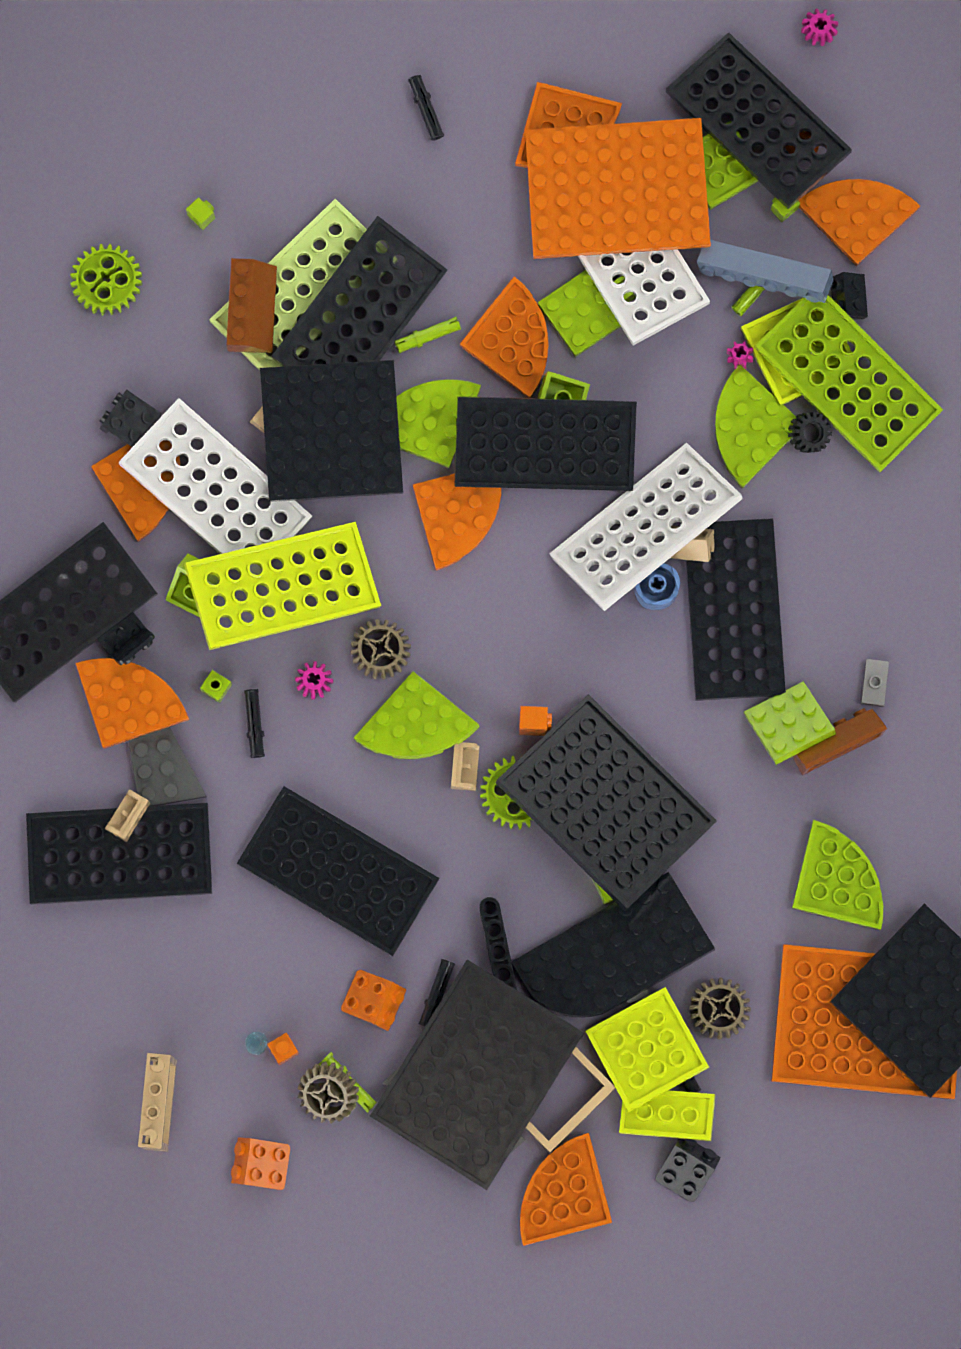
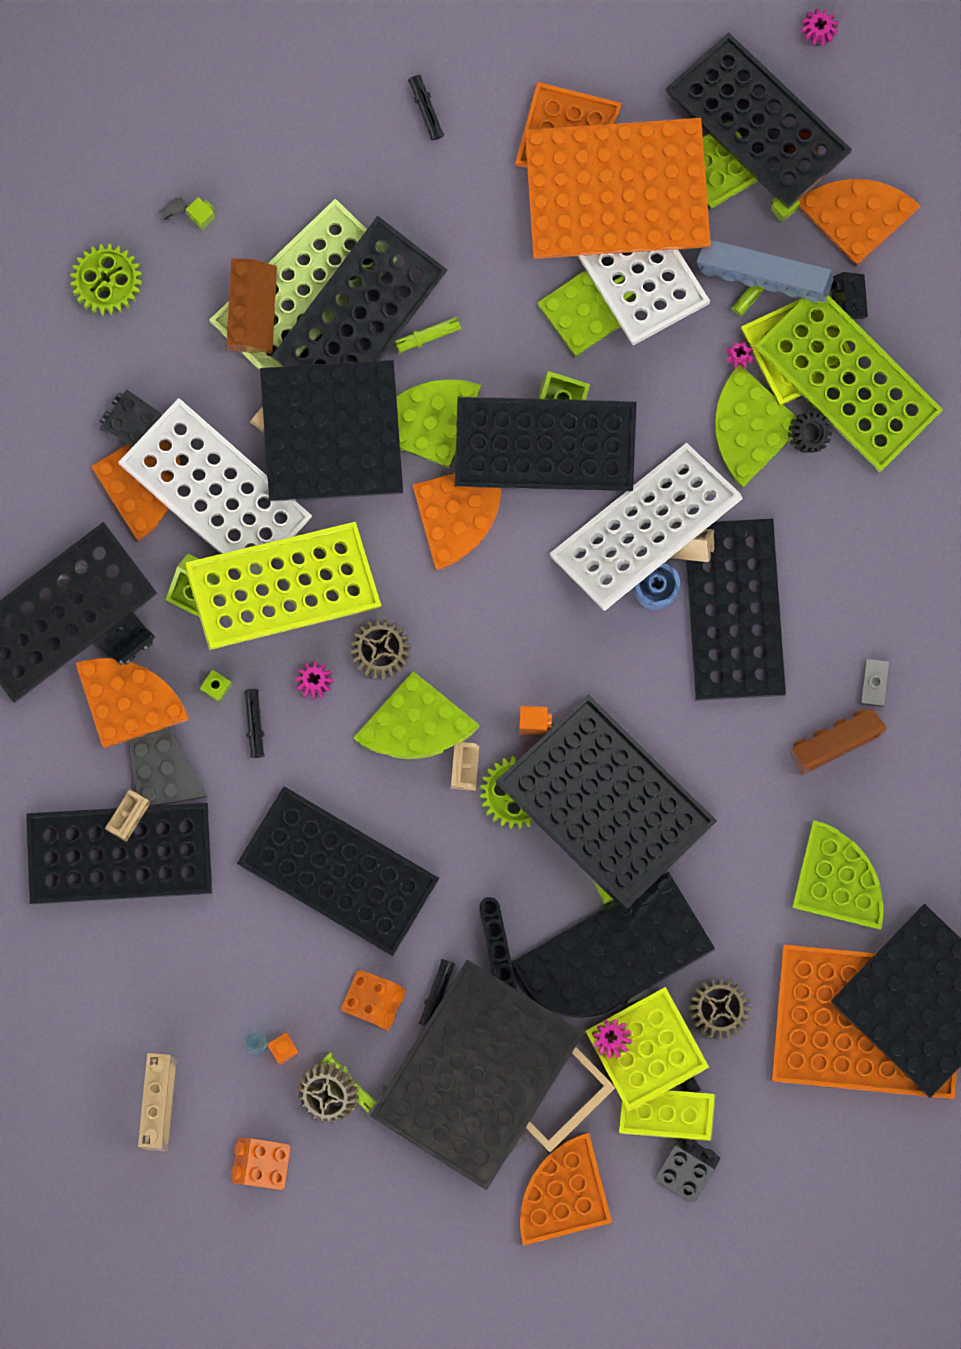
(173, 209): none -> dark grey pin
(512, 338): orange plate -> none
(609, 1030): none -> dark pink gear
(789, 723): lime plate -> none

